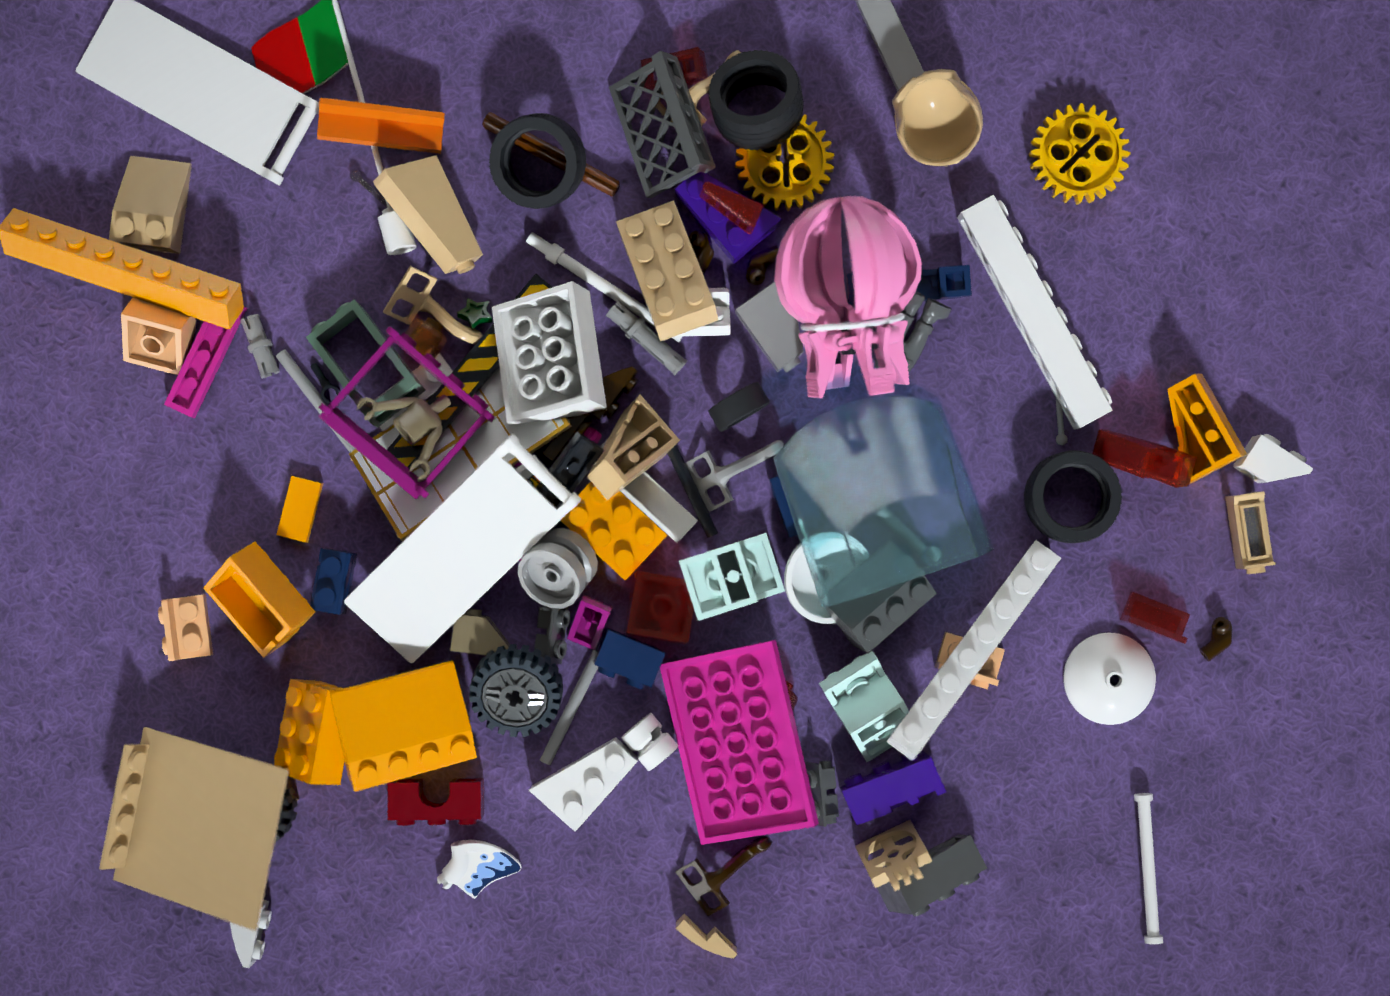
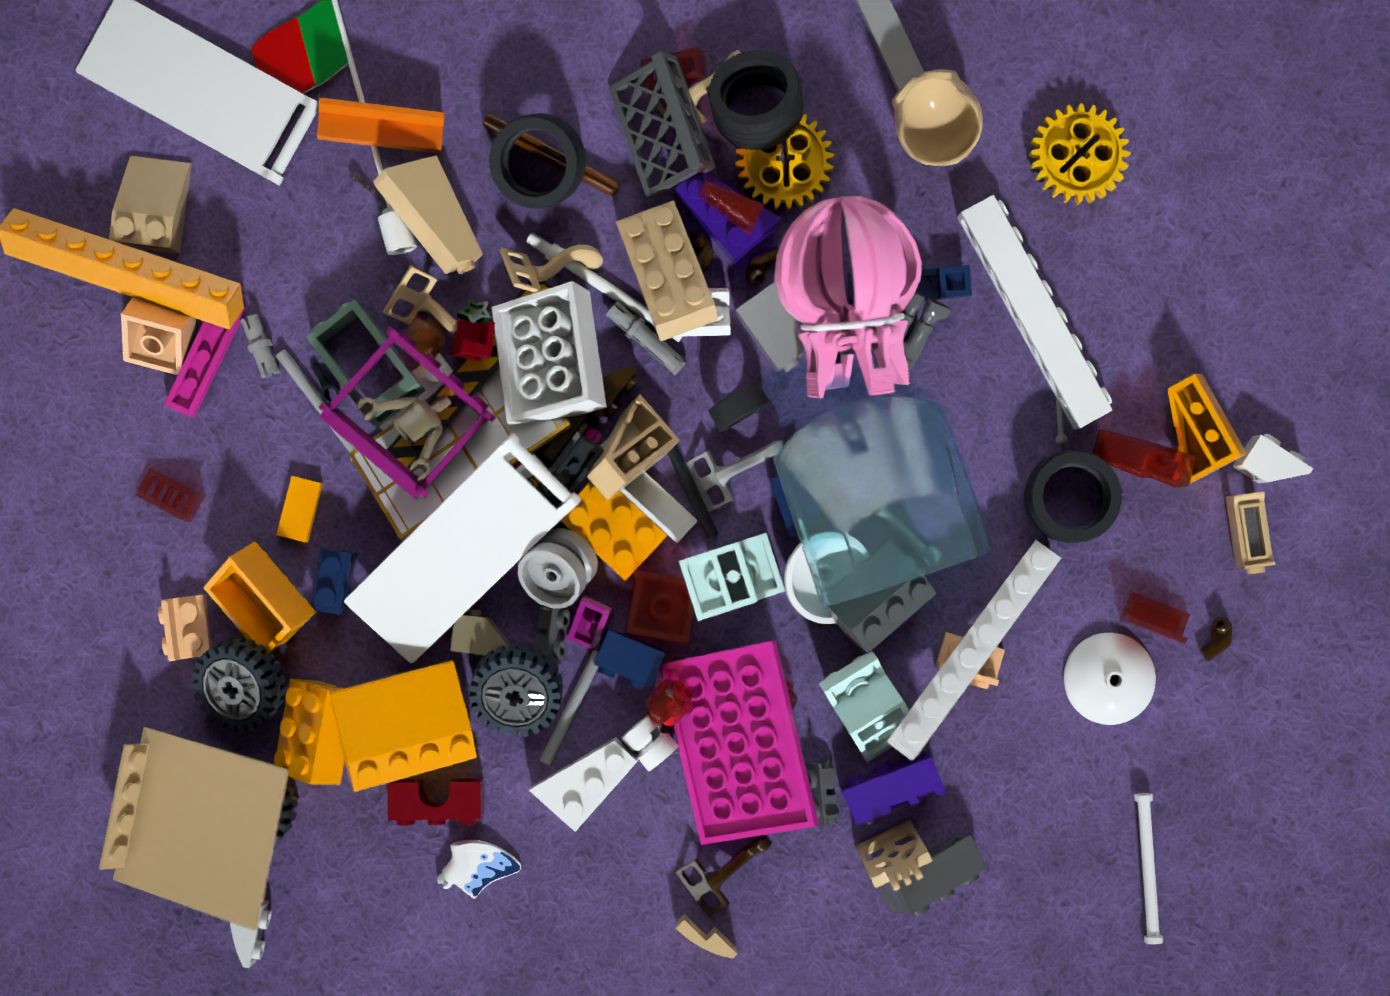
(190, 507): none -> clear red slope
(239, 684): none -> wheel
(473, 340): none -> dark red panel
(584, 253): none -> tan piece
(669, 702): none -> clear red head

